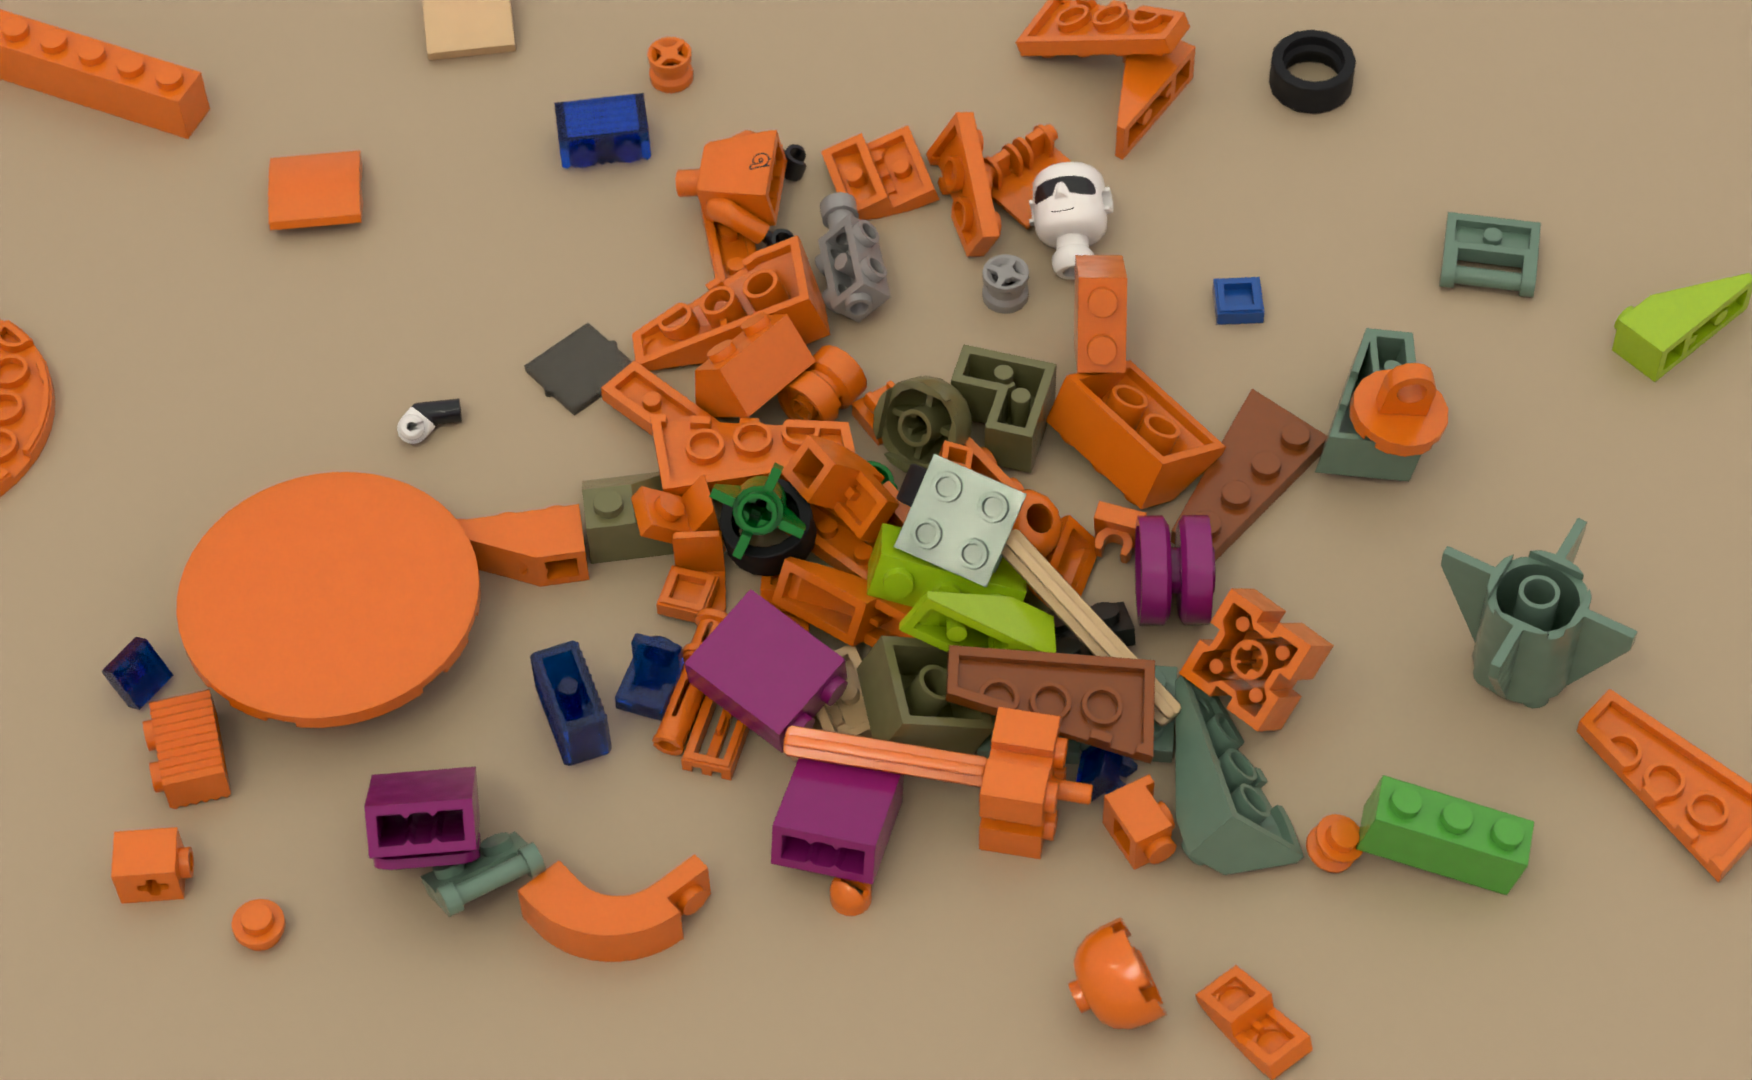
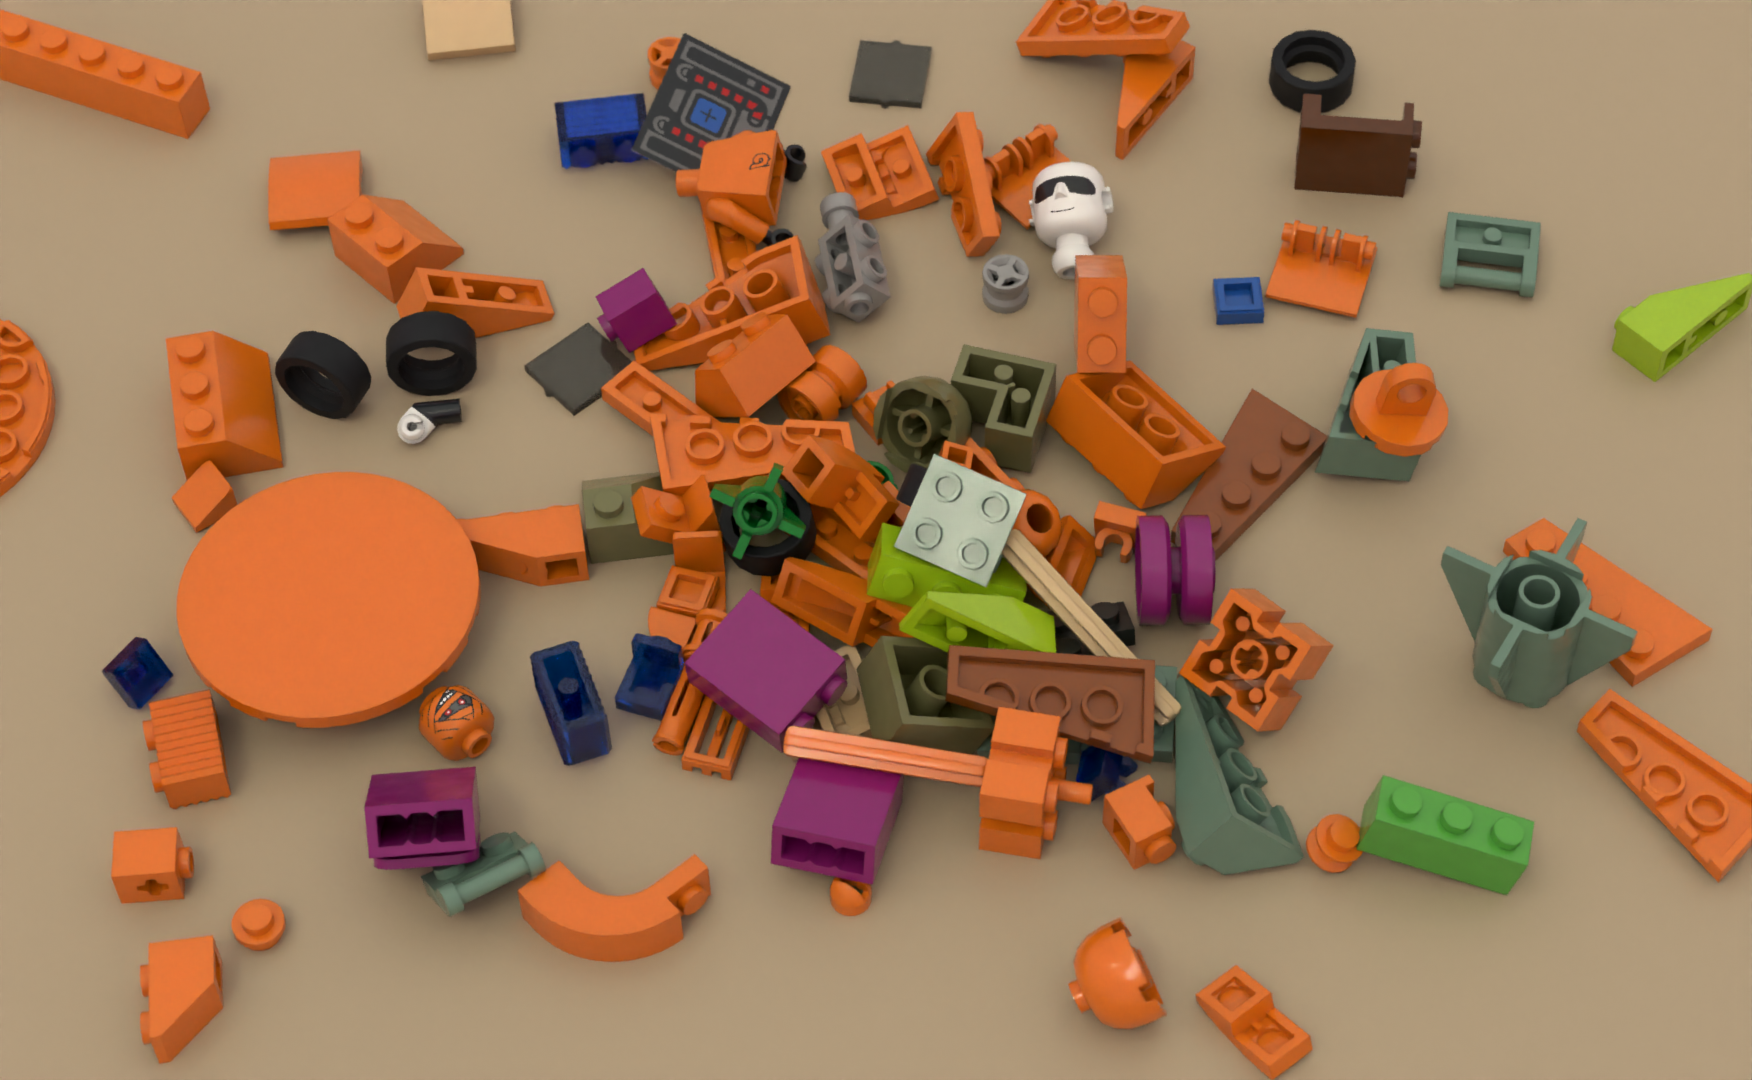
(182, 992): none -> orange slope
(205, 497): none -> orange slope
(223, 404): none -> orange slope
(345, 371): none -> black tyre
(387, 241): none -> orange slope
(426, 331): none -> black tyre
(456, 722): none -> orange head
(484, 301): none -> orange slope
(634, 311): none -> magenta brick
(671, 625): none -> orange tile
(703, 101): none -> black sticker
(890, 74): none -> clear smoke piece
(1322, 269): none -> orange hinge
(1355, 152): none -> reddish brown panel
(1662, 627): none -> orange wing

